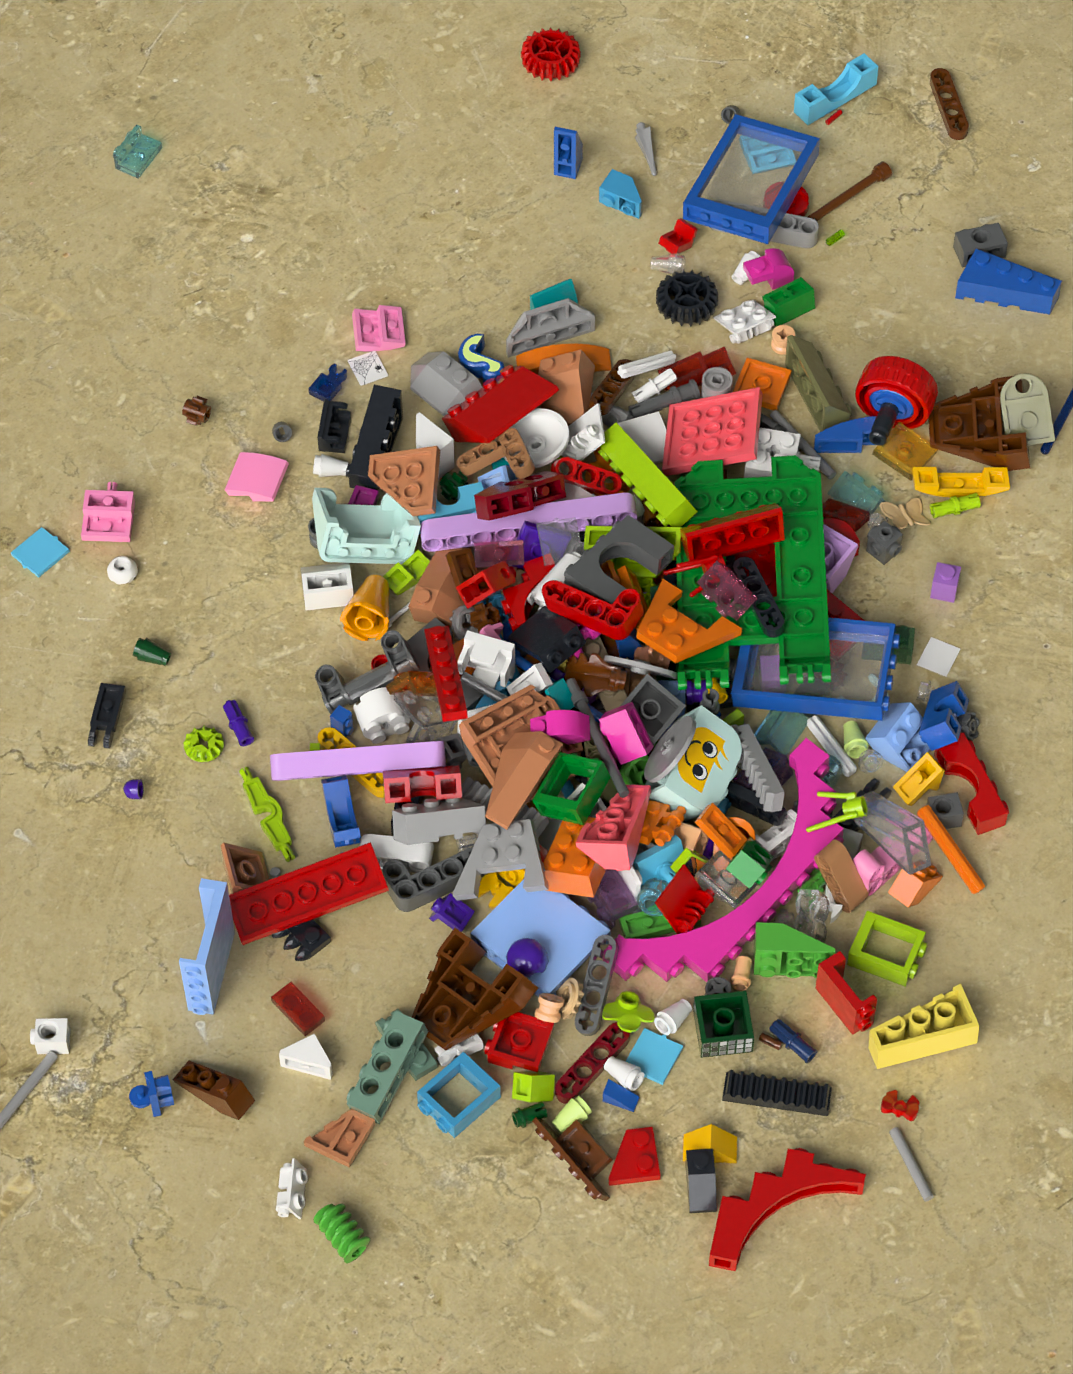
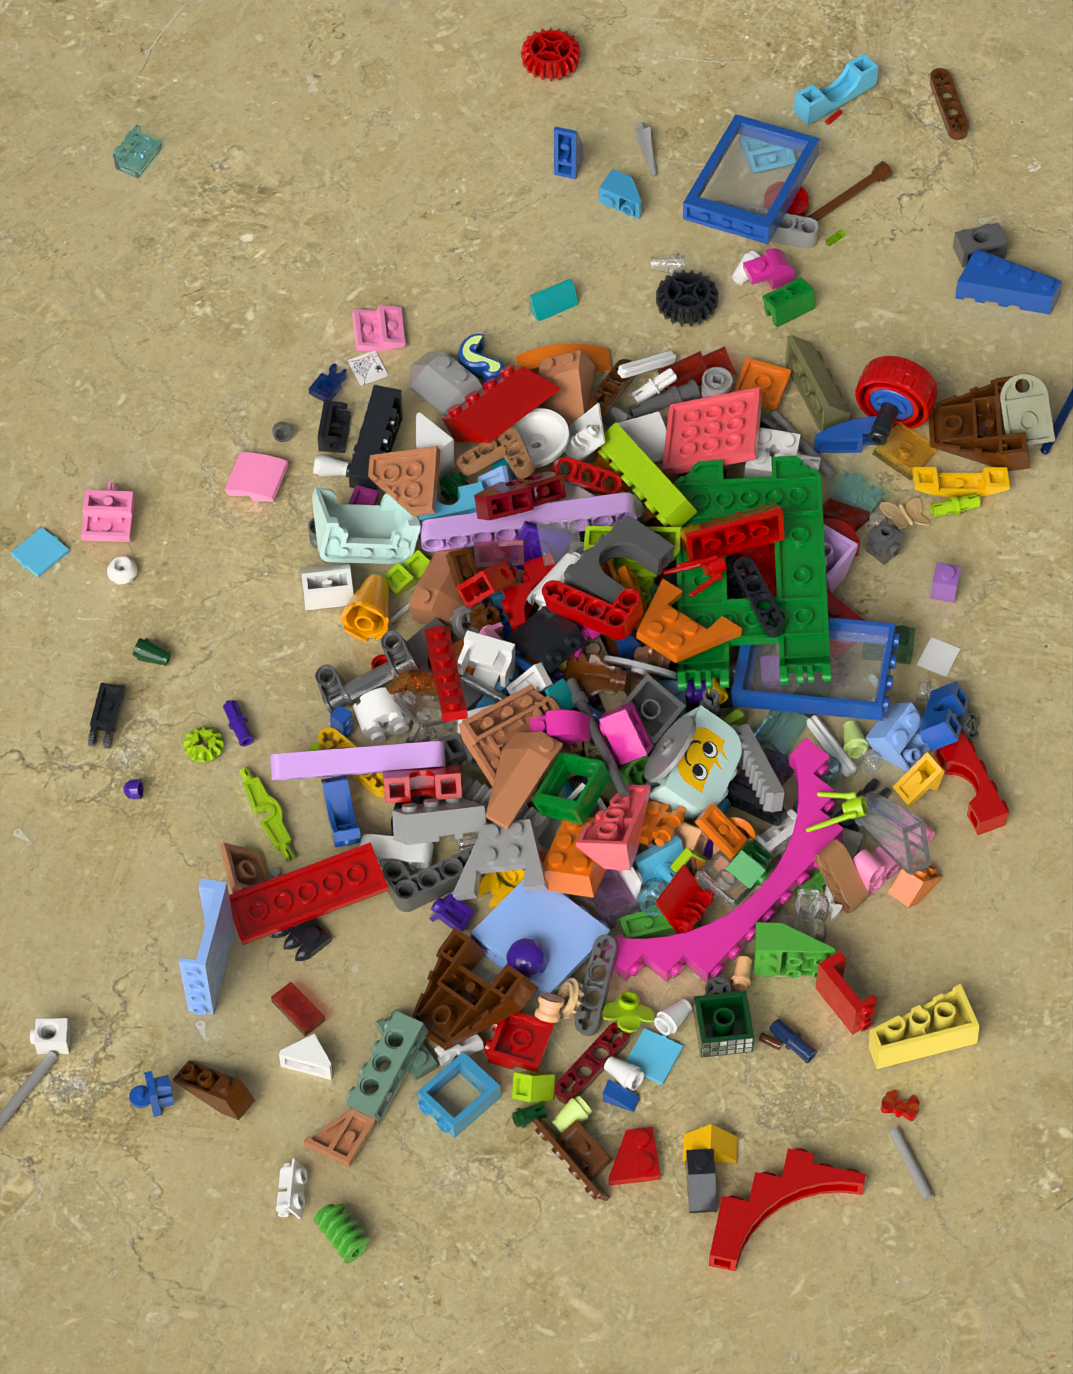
(196, 410): reddish brown gear -> none
(549, 326): light grey wedge -> none
(680, 238): red bracket -> none
(727, 113): dark grey hinge -> none
(728, 588): clear pink brick -> none
(746, 320): white hinge -> none
(777, 344): light nougat wheel -> none
(777, 1093): black gear -> none
(879, 967): lime window -> none
(951, 805): dark grey brick -> none
(951, 849): orange axle -> none

